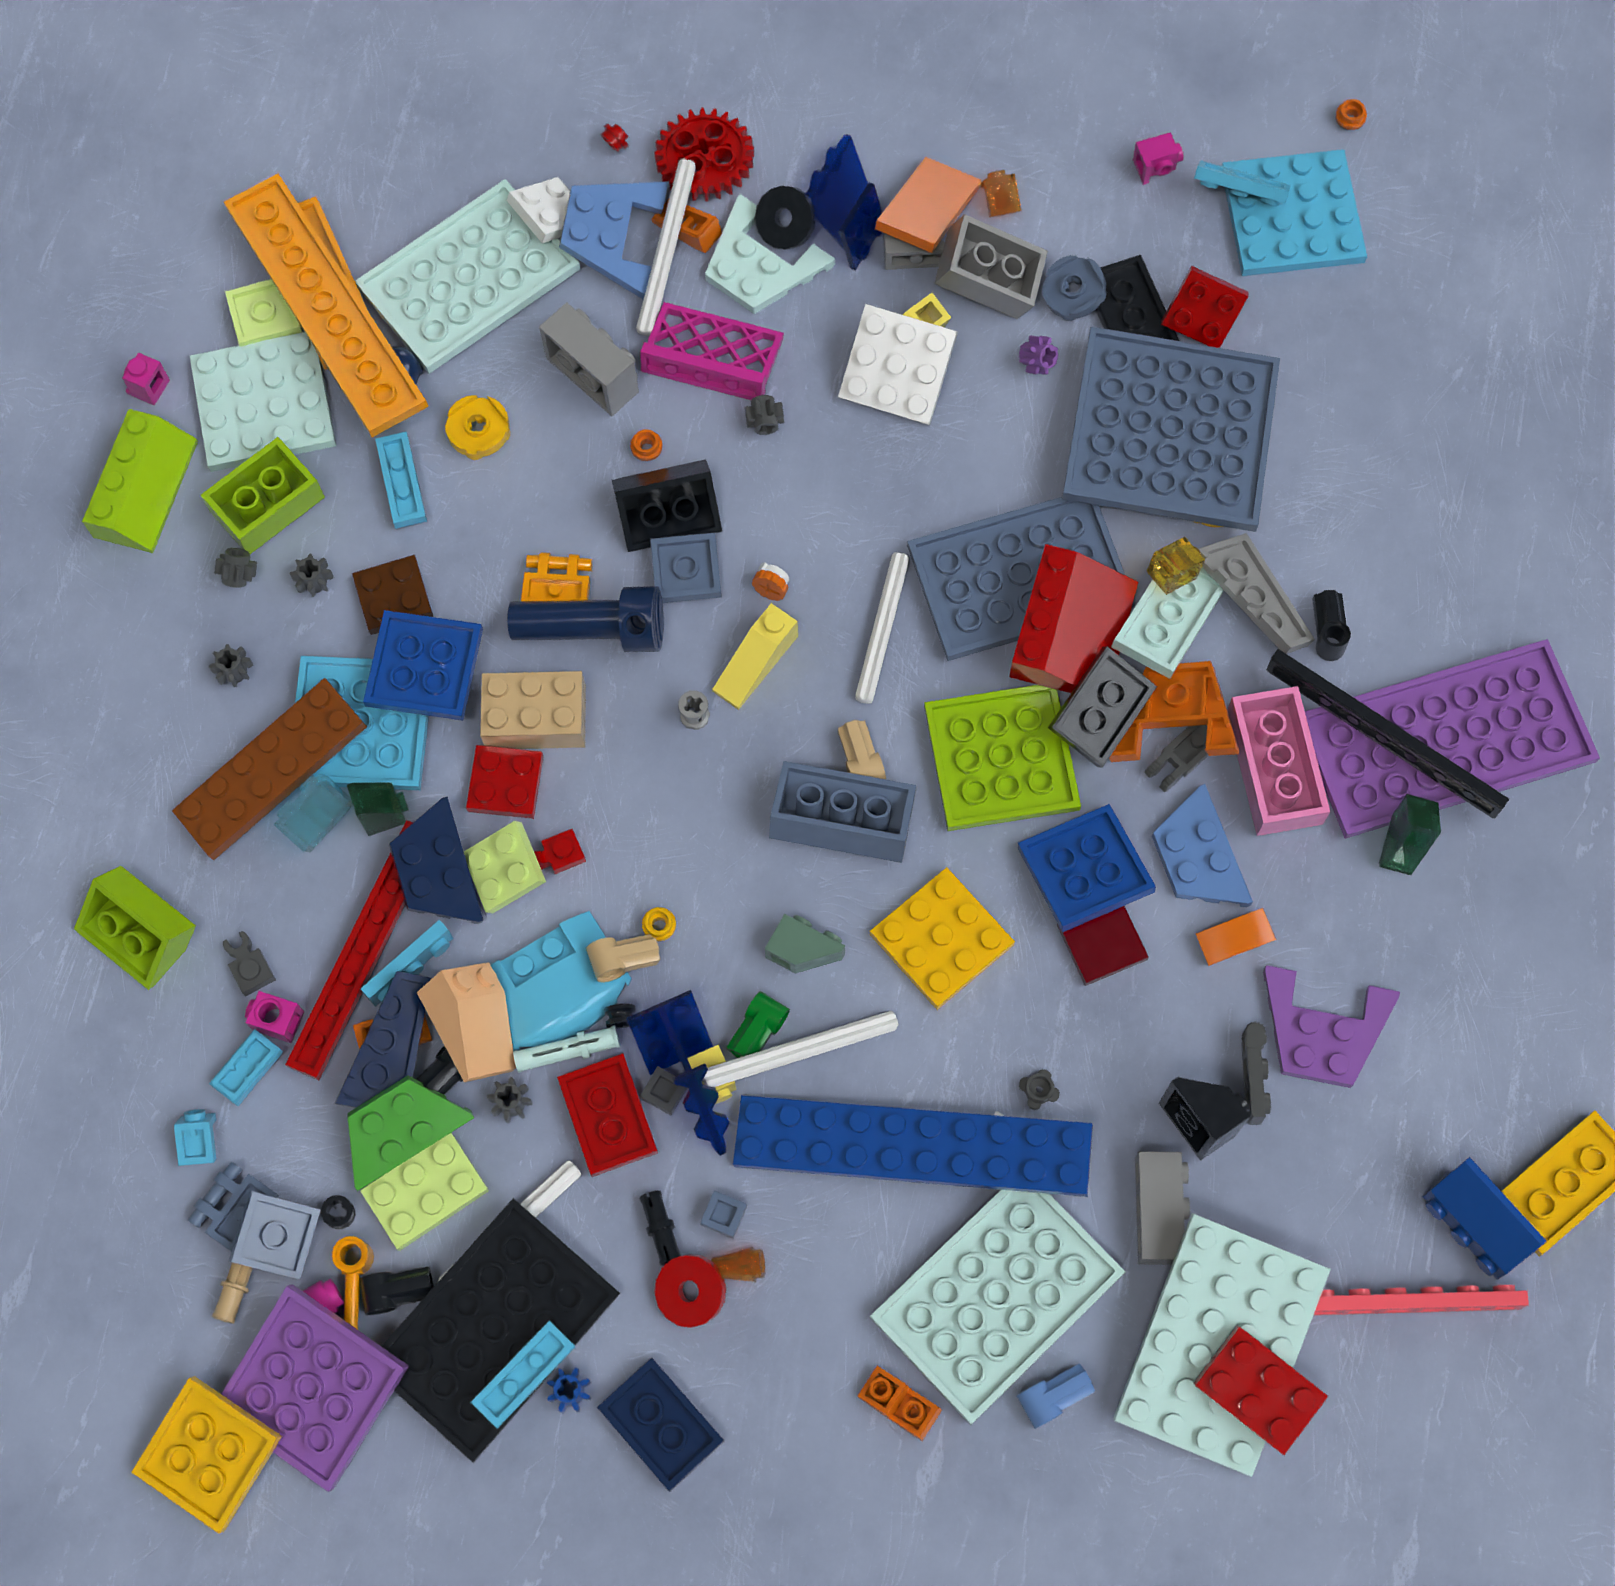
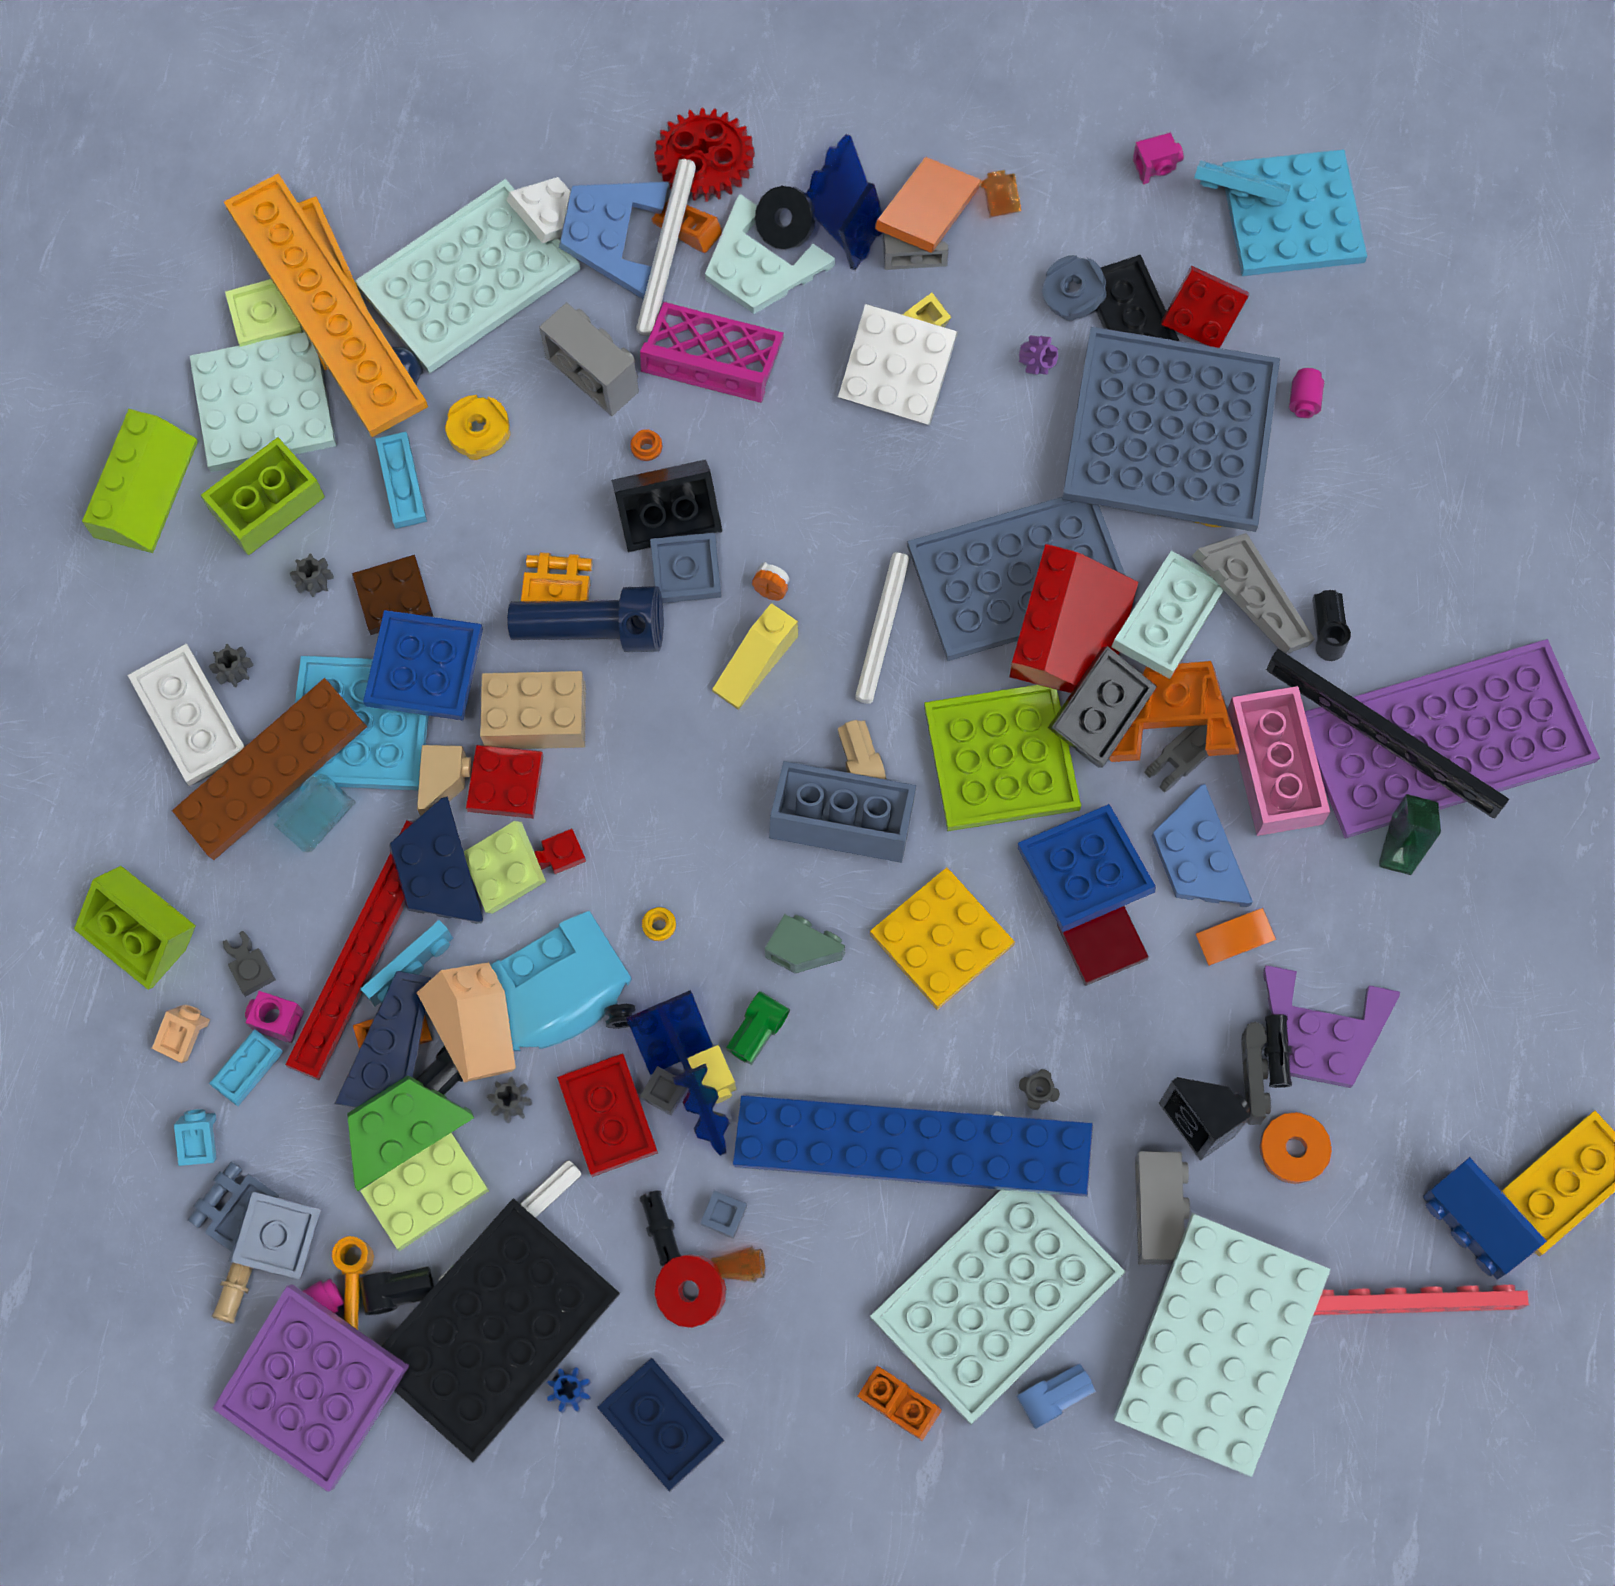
(139, 375): dark pink brick -> none
(179, 1032): none -> light nougat bracket
(187, 714): none -> white plate
(206, 1454): yellow plate -> none
(235, 567): dark grey gear -> none
(345, 1204): black bush -> none
(378, 806): clear green slope -> none
(441, 774): none -> tan slope
(523, 1374): medium azure plate -> none
(566, 1049): light aqua pin -> none
(614, 958): tan piece -> none
(615, 137): red plate -> none
(689, 717): light grey bush -> none
(764, 414): dark grey gear -> none
(800, 1049): white axle -> none
(991, 267): light grey brick -> none
(1175, 565): clear yellow brick -> none
(1260, 1390): red plate -> none
(1278, 1051): none -> black pin
(1306, 393): none -> dark pink brick
(1309, 1133): none -> orange tile
(1354, 108): orange plate -> none

